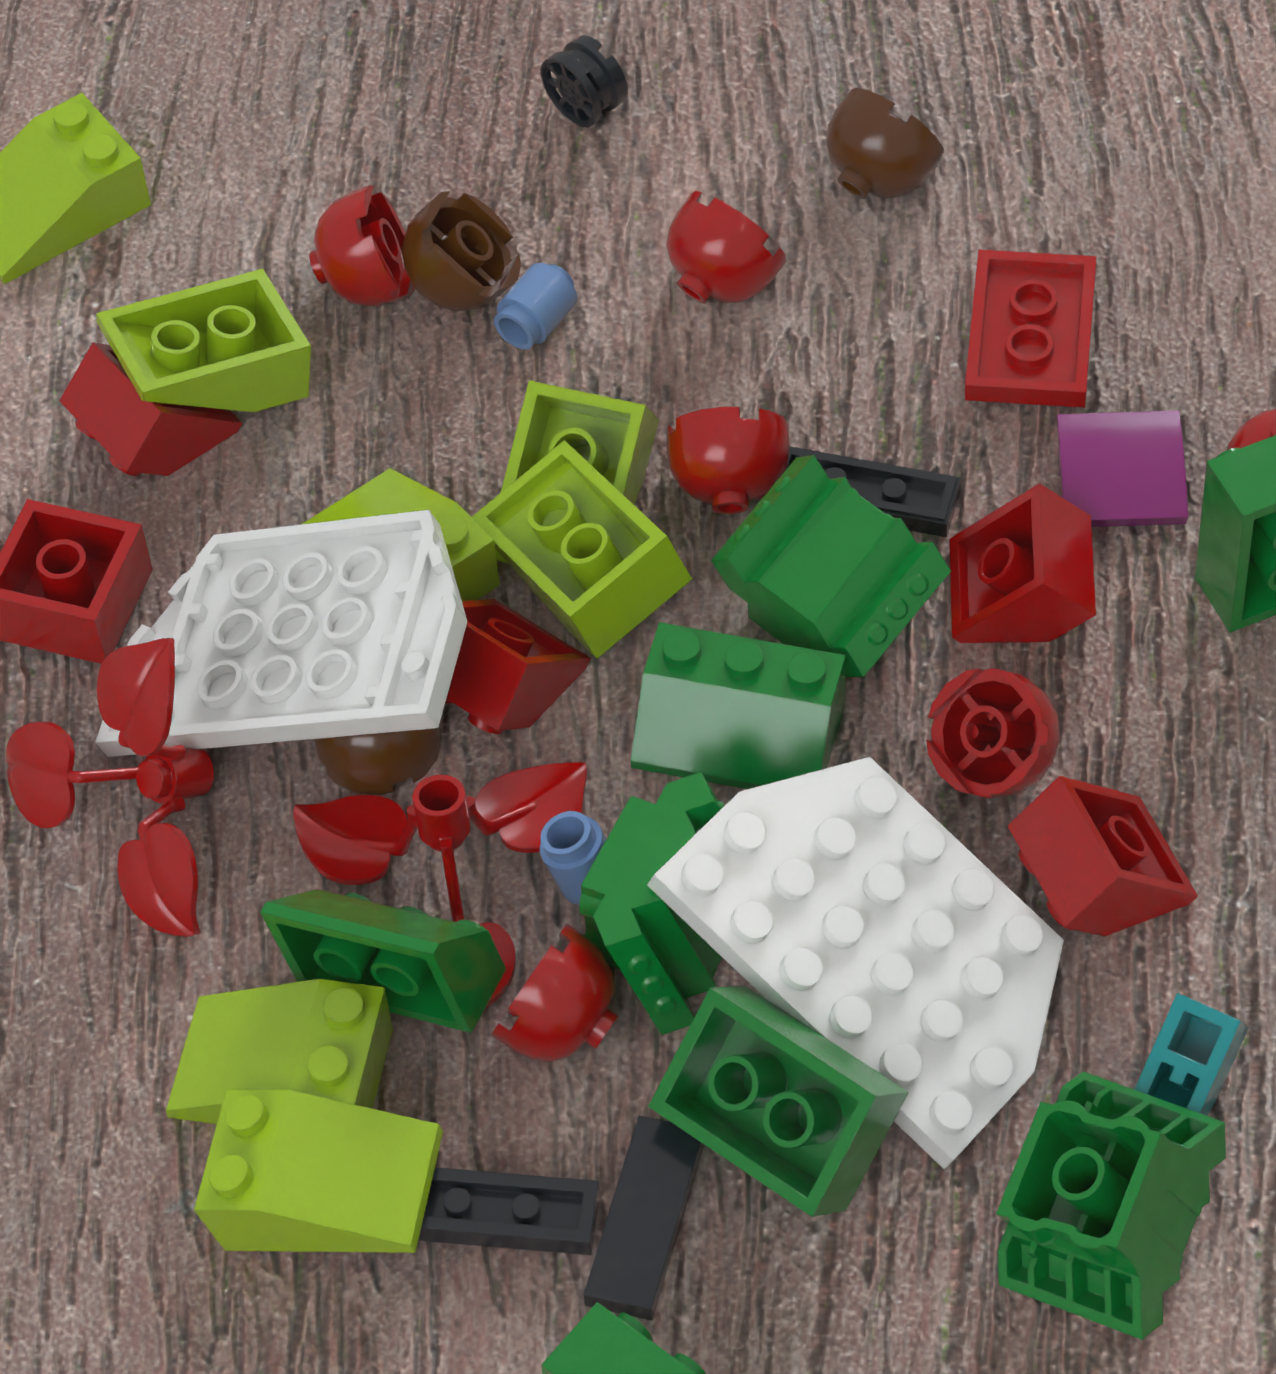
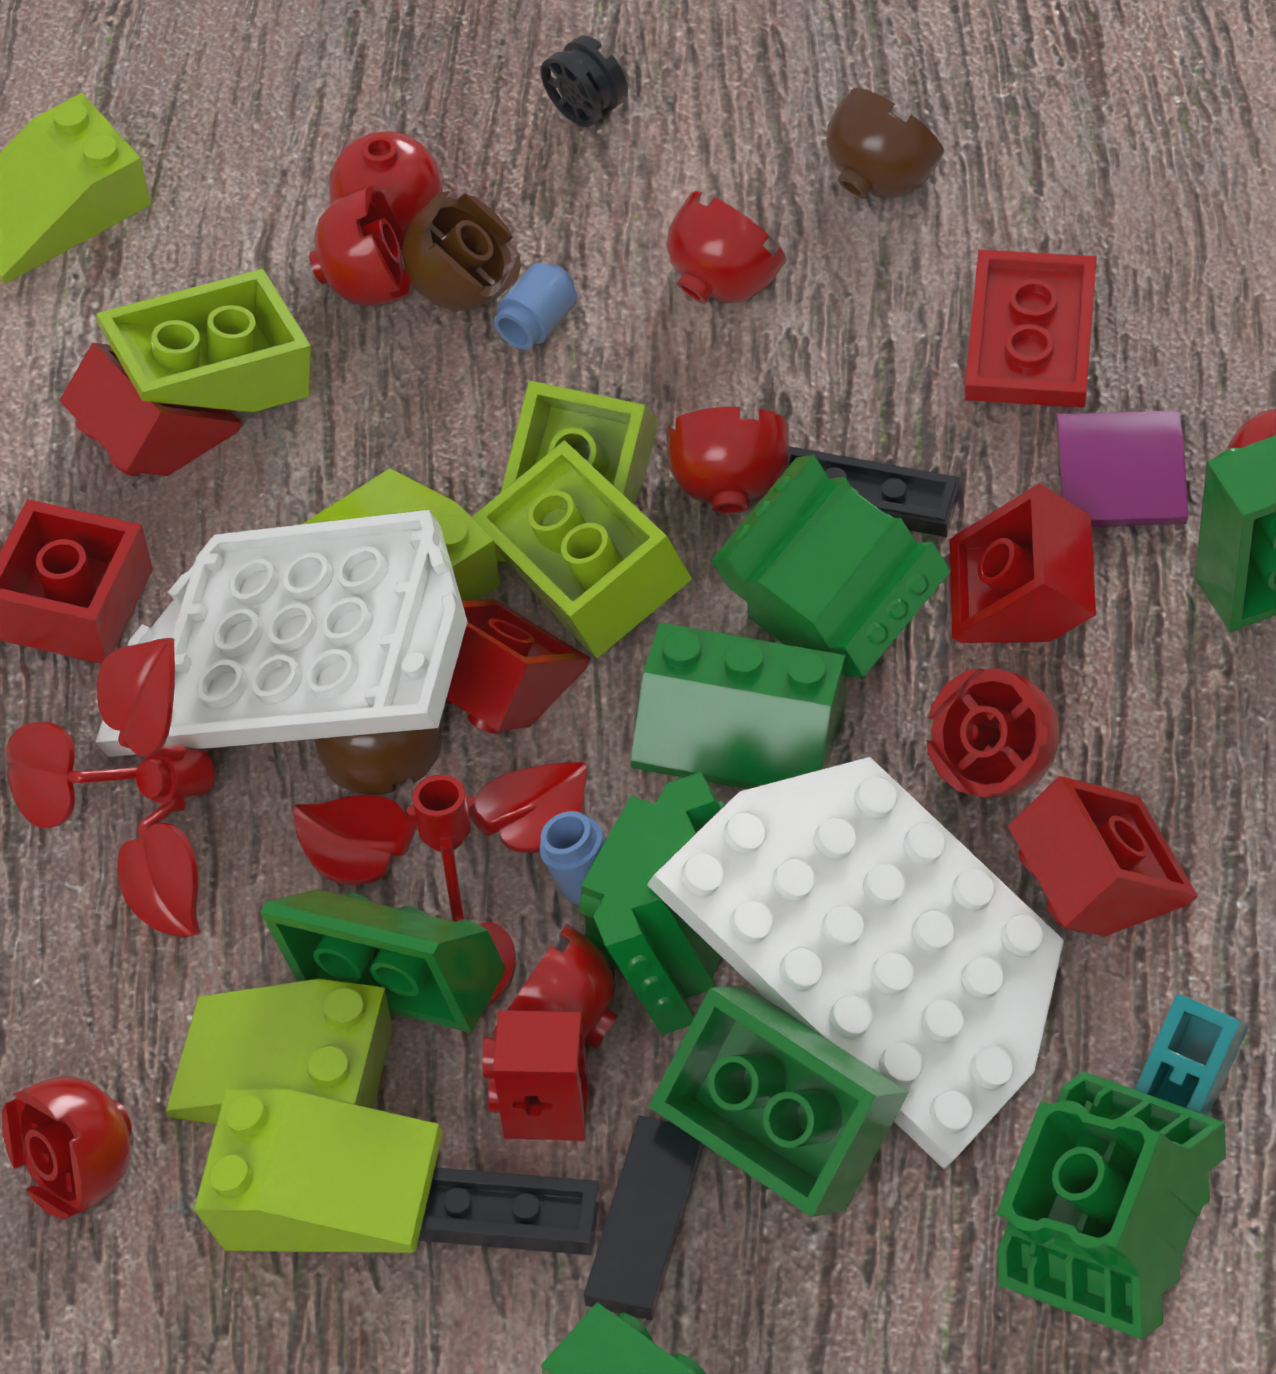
(69, 1141): none -> red cylinder
(394, 166): none -> red cylinder
(538, 1075): none -> red brick

